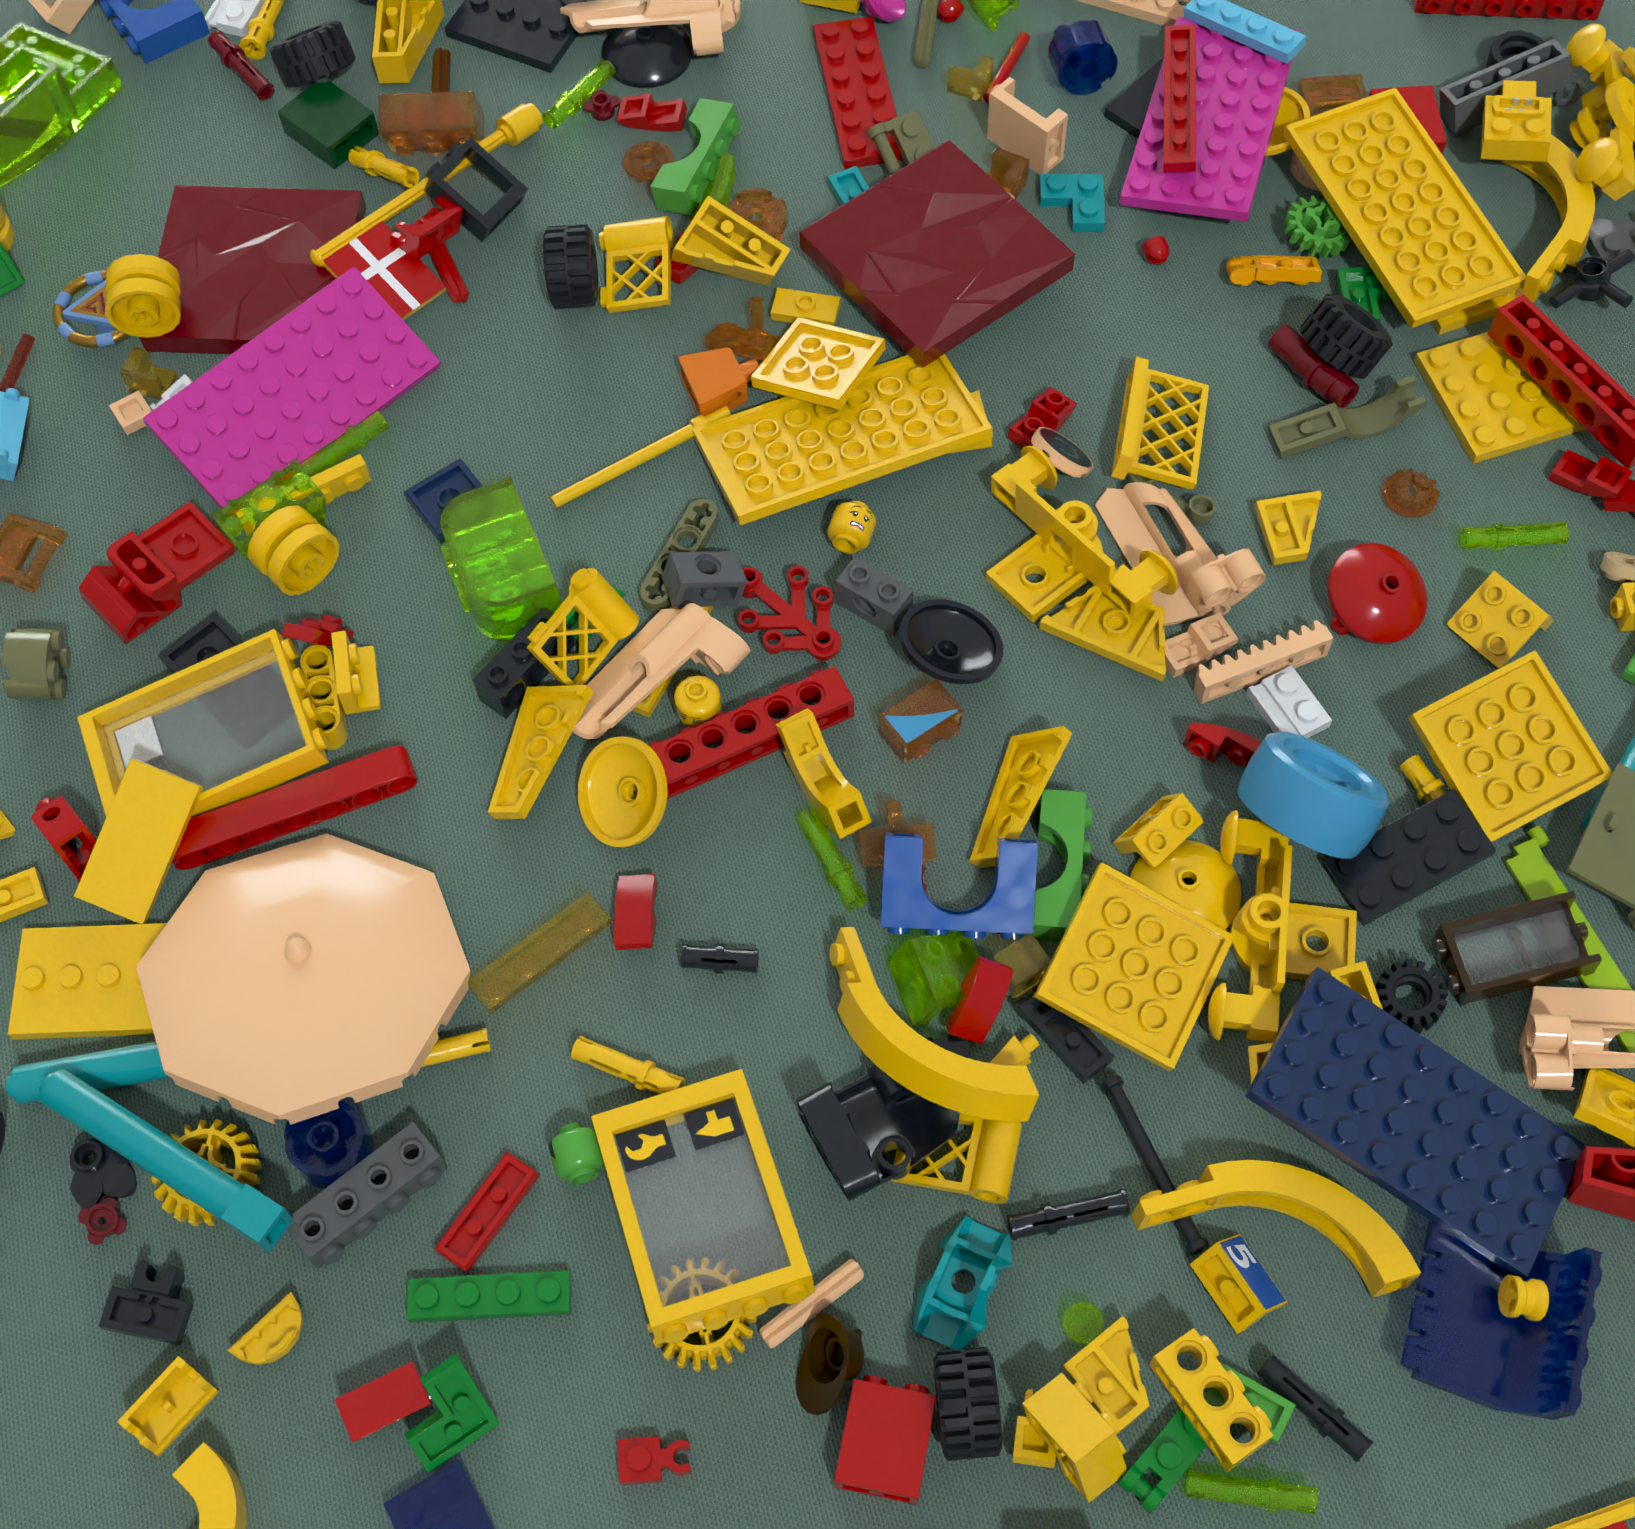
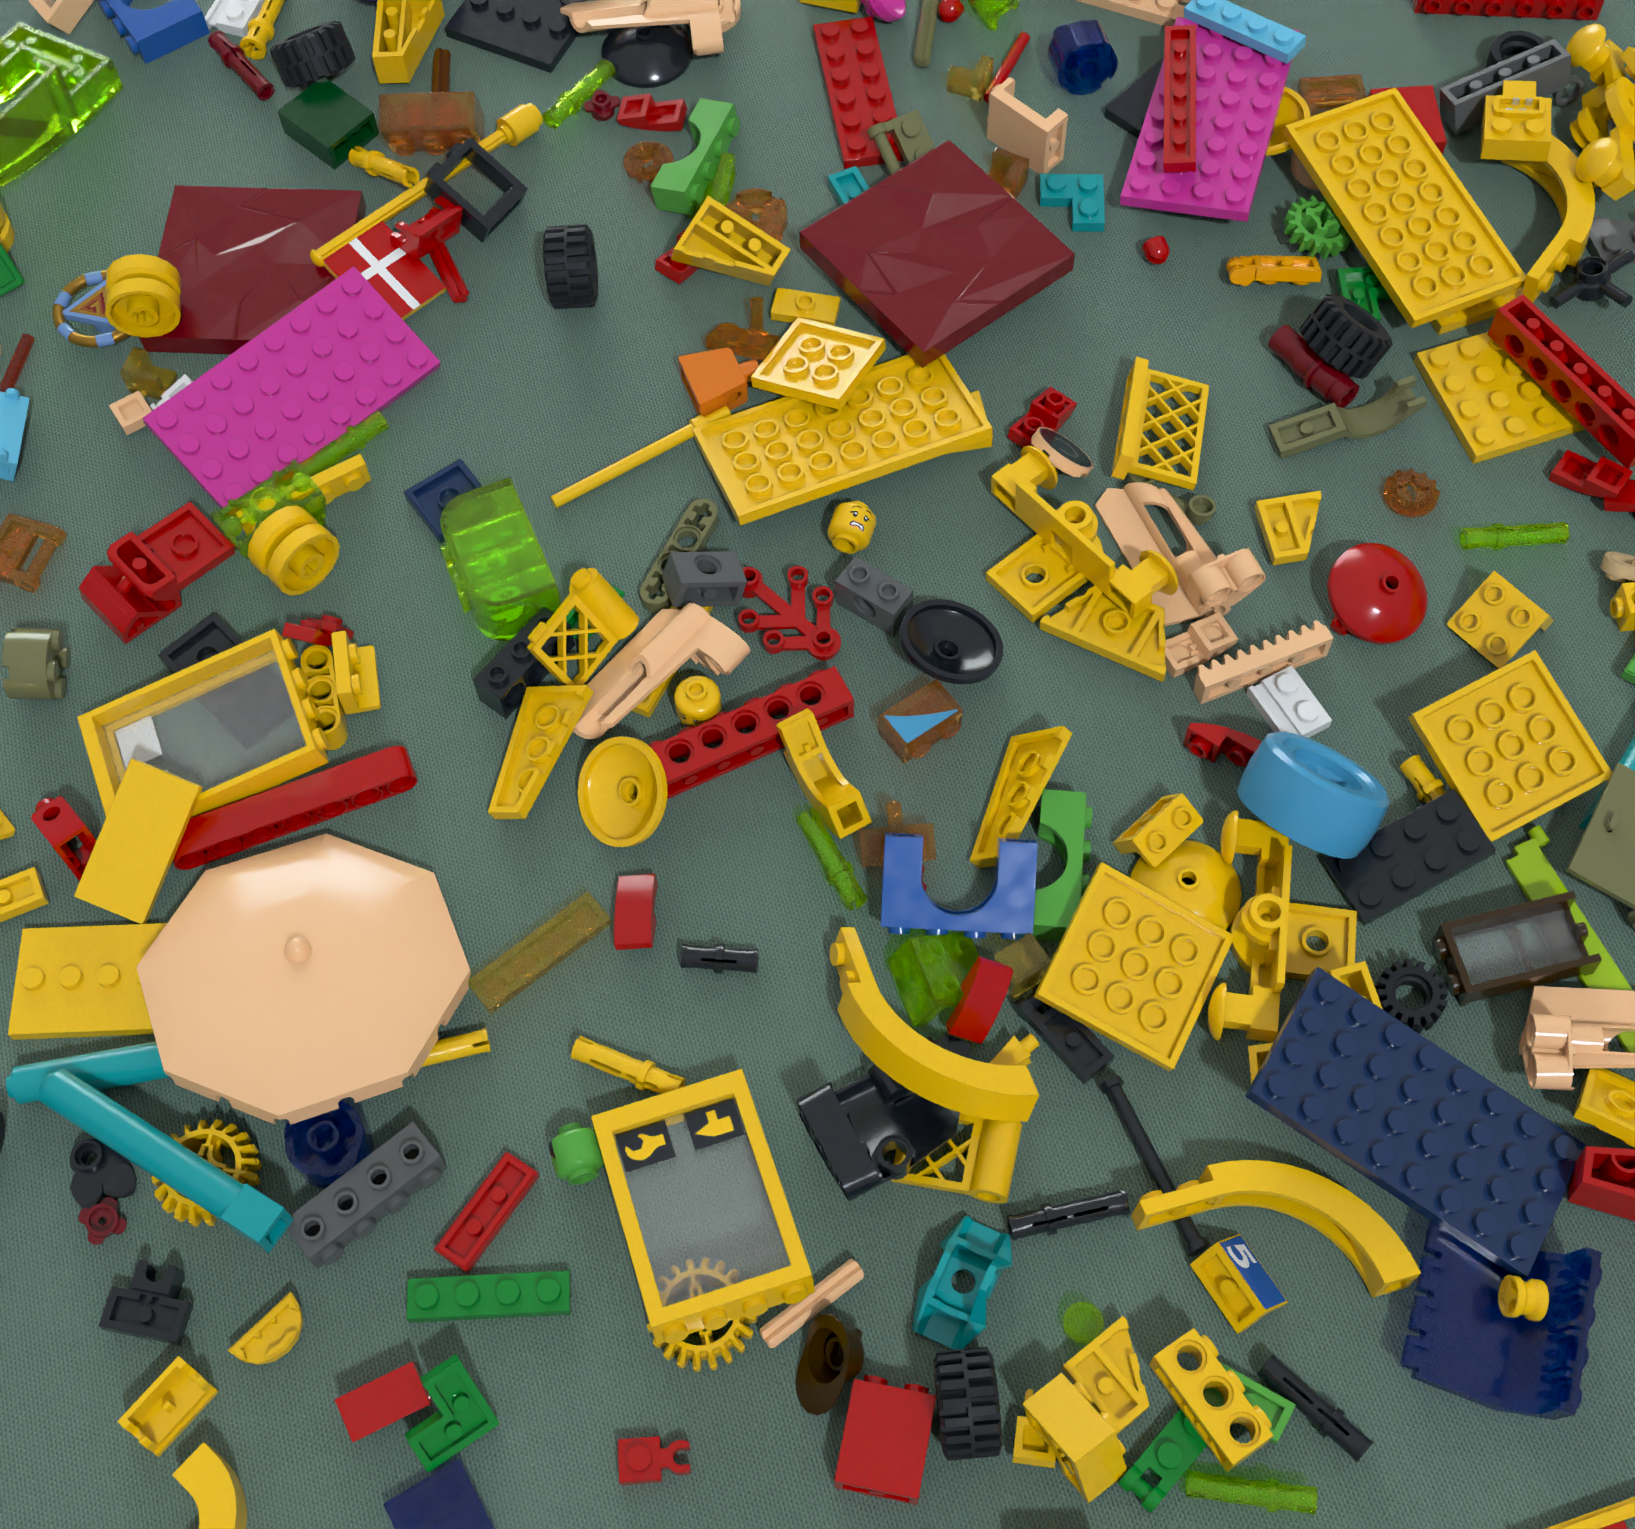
(637, 243): yellow piece -> none

